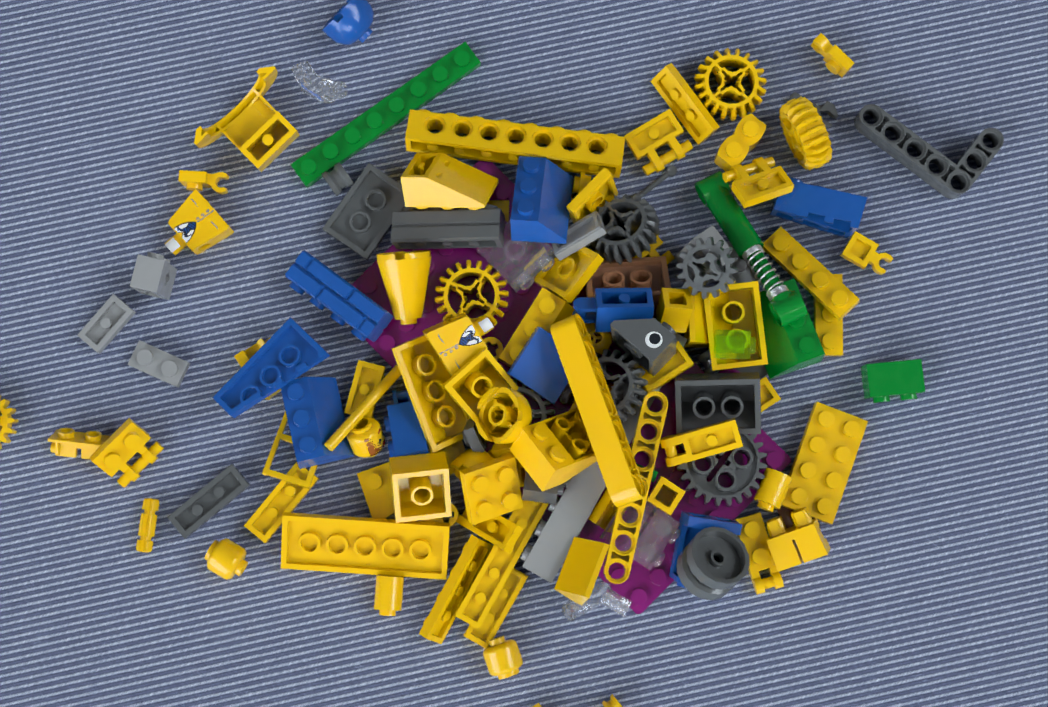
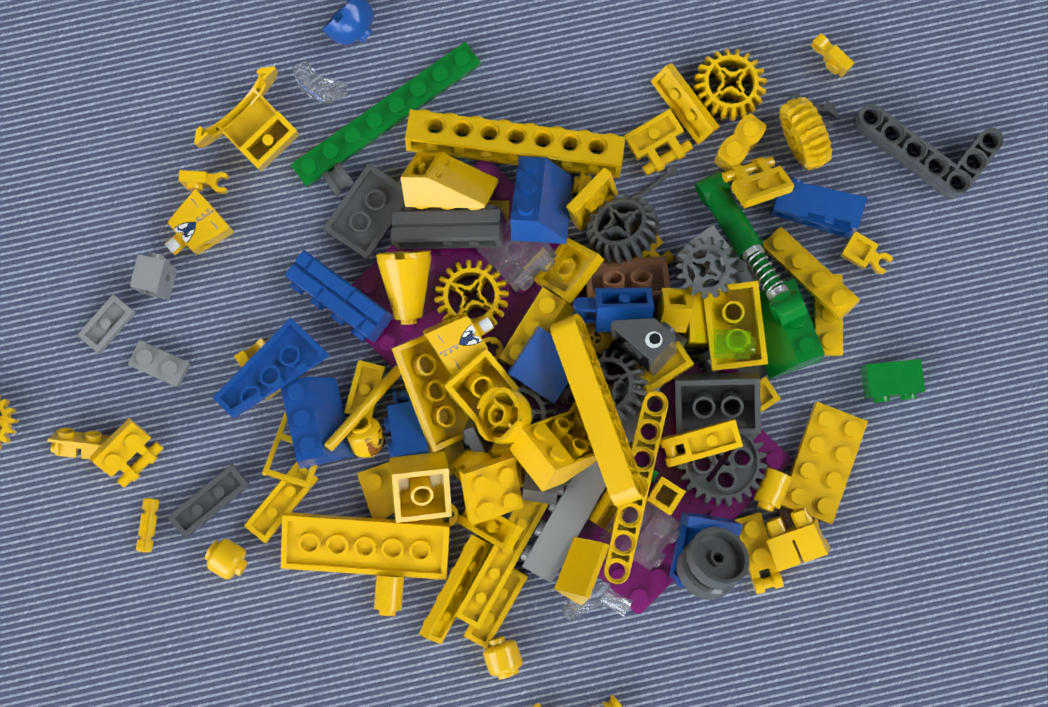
(580, 235): light grey tile -> none

